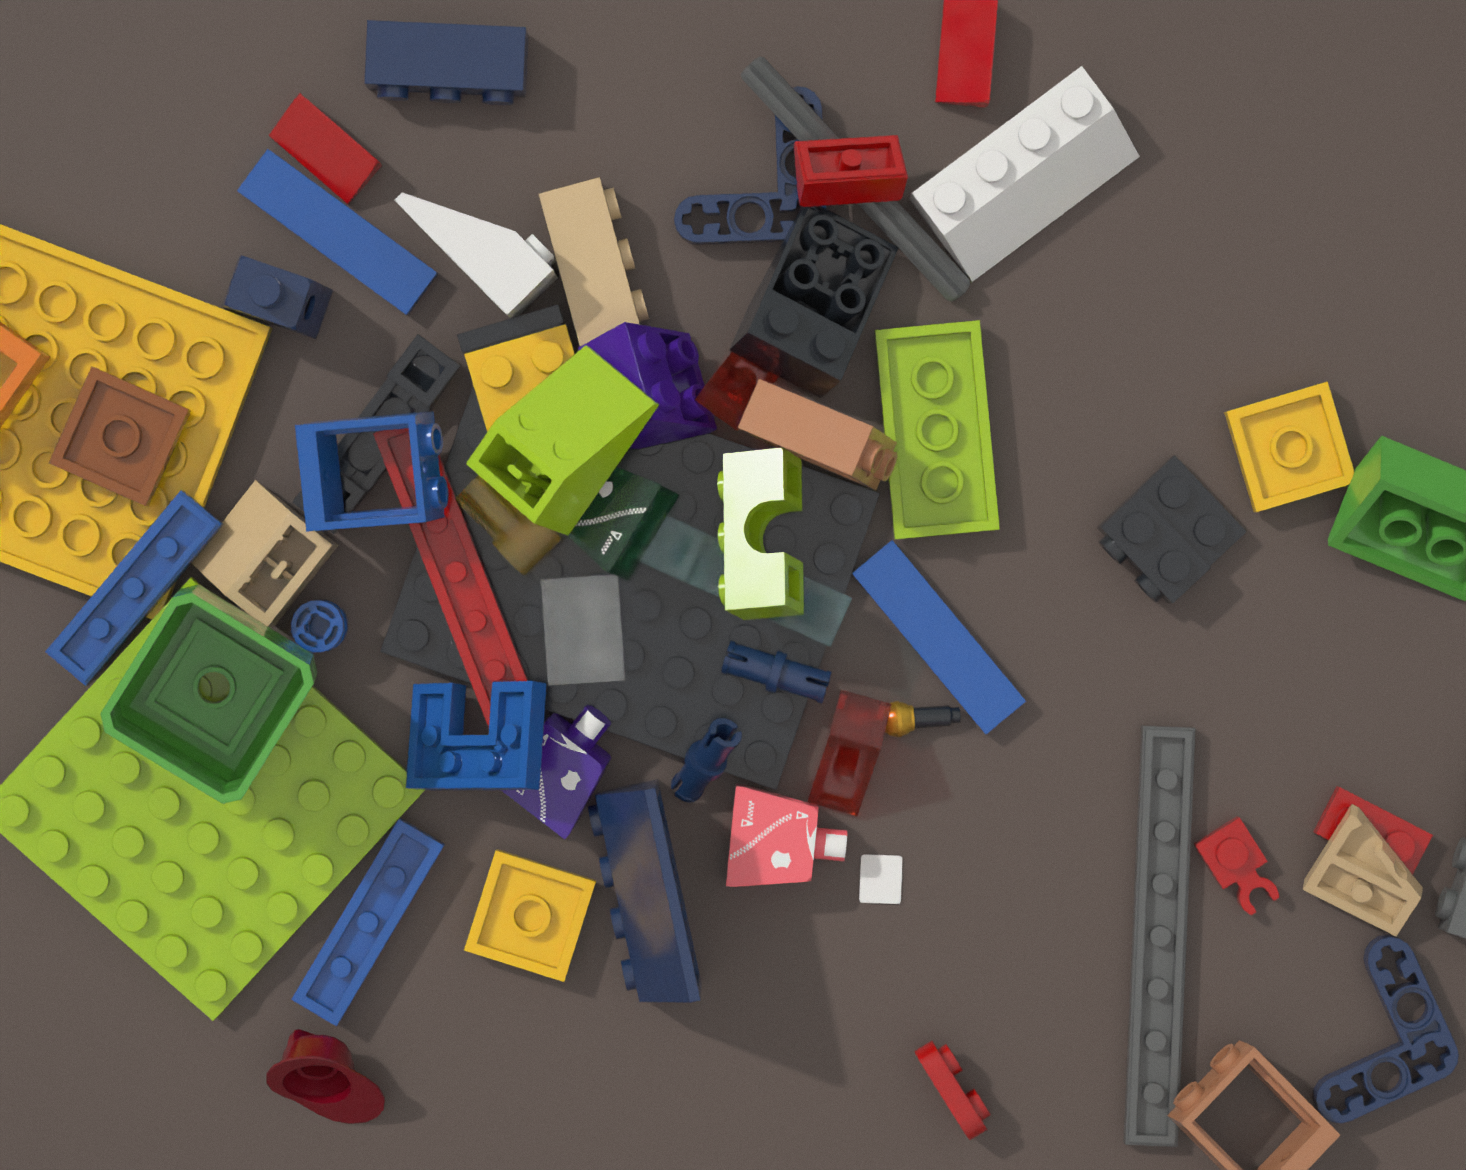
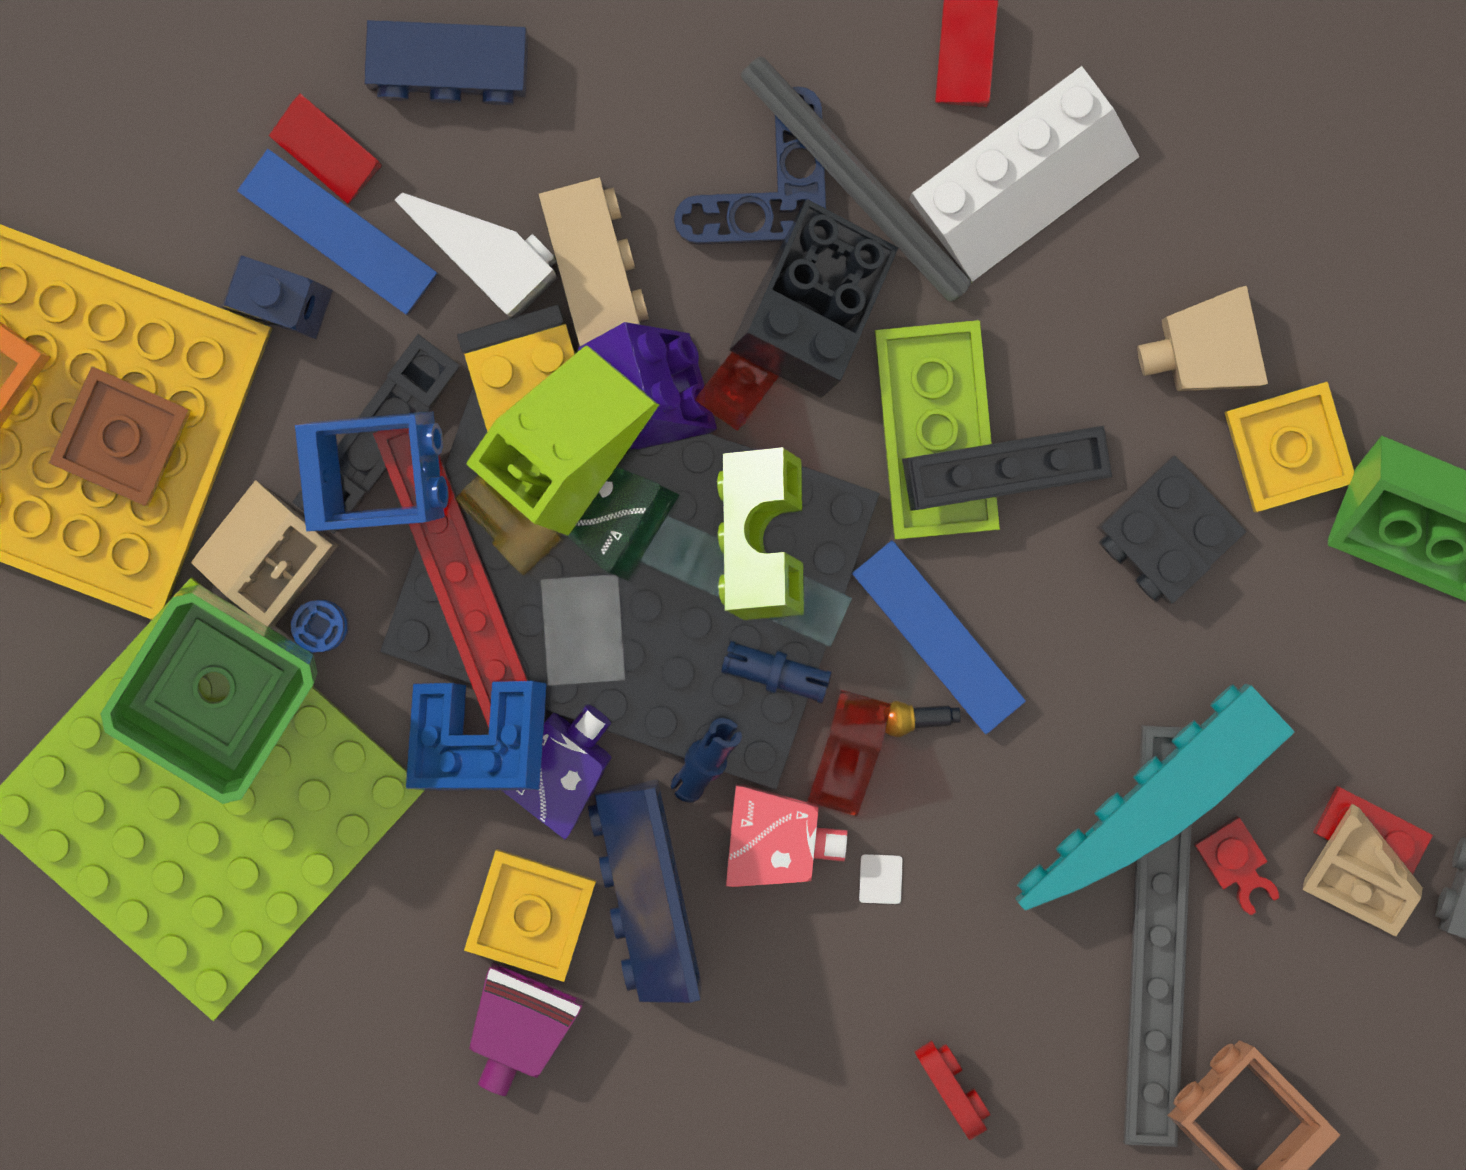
(134, 588): blue tile -> none
(323, 1078): dark red piece -> none
(368, 921): blue plate -> none
(519, 1026): none -> magenta torso
(819, 435): nougat window -> none
(849, 170): red slope -> none
(1006, 468): none -> black tile
(1168, 795): none -> teal slope
(1209, 346): none -> tan torso
(1411, 1038): dark blue beam -> none

